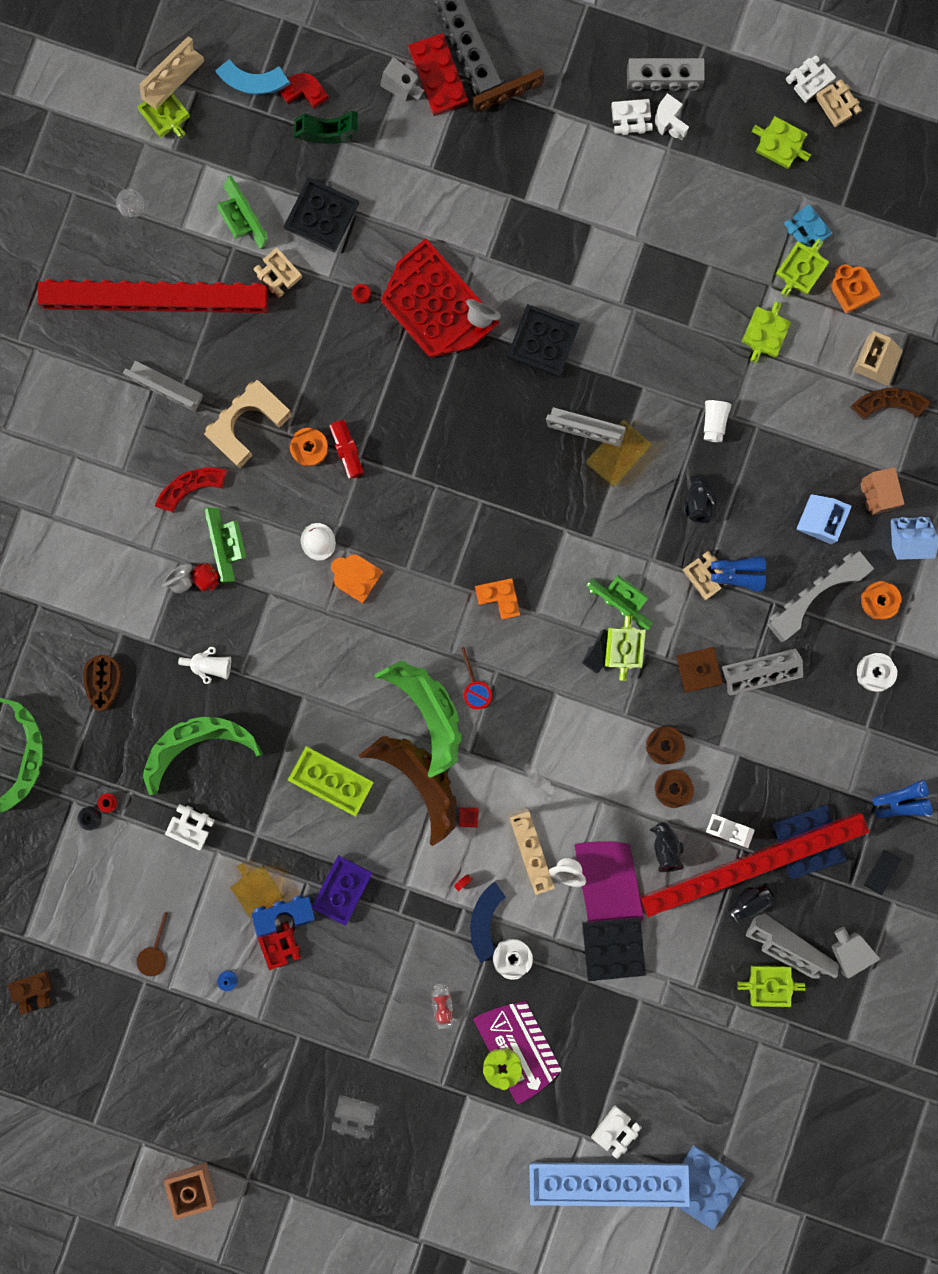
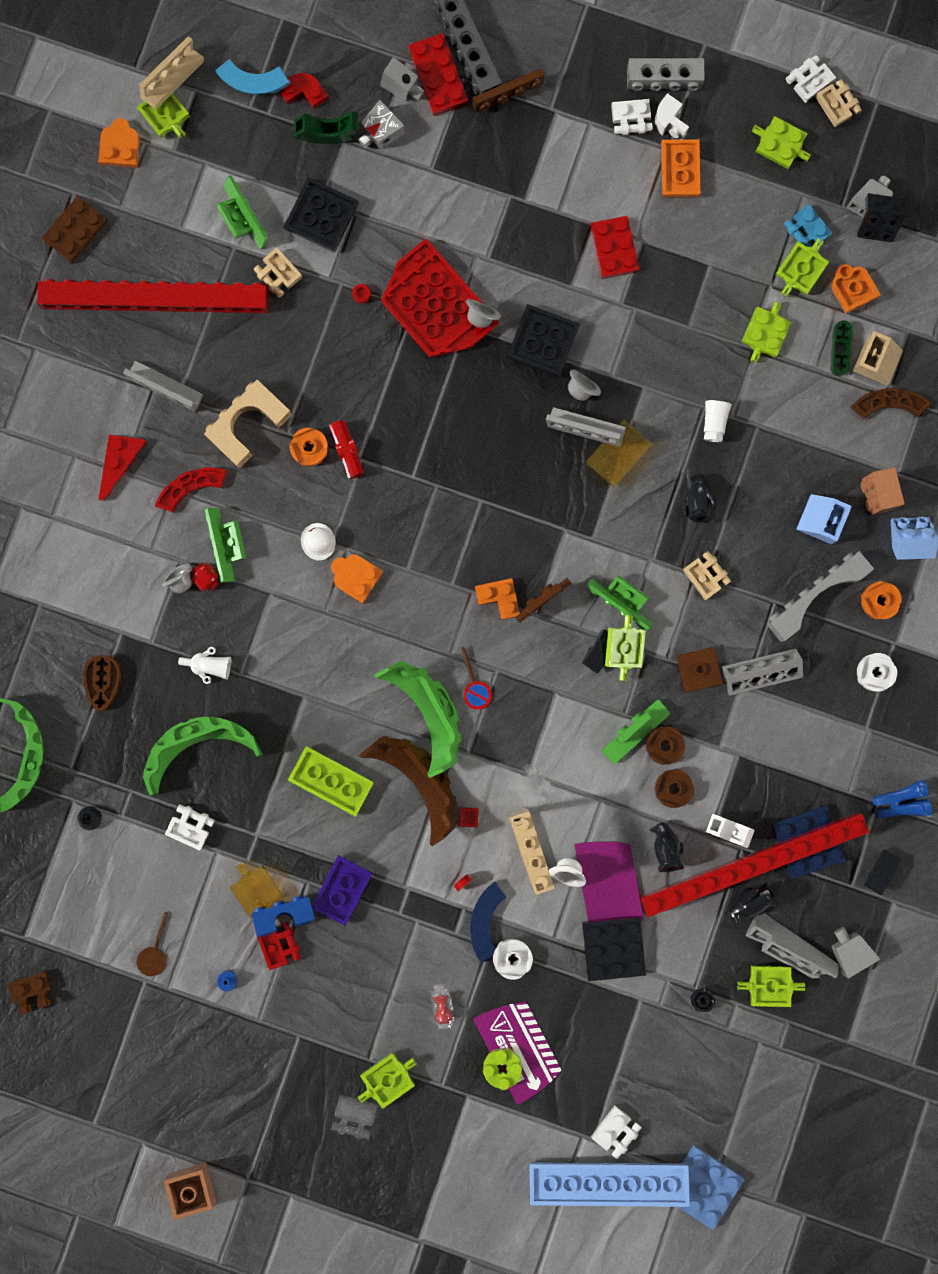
(74, 229): none -> reddish brown plate
(113, 802): red plate -> none
(119, 145): none -> orange plate
(119, 455): none -> red wing
(130, 203): clear helmet -> none
(380, 127): none -> light grey torso
(387, 1080): none -> lime plate
(547, 594): none -> reddish brown plate
(582, 387): none -> light grey hat
(614, 247): none -> red plate
(631, 735): none -> bright green bracket
(680, 168): none -> orange plate
(707, 1004): none -> black plate
(754, 582): blue piece -> none
(845, 362): none -> dark green beam
(857, 203): none -> light grey torso
(882, 217): none -> black bracket

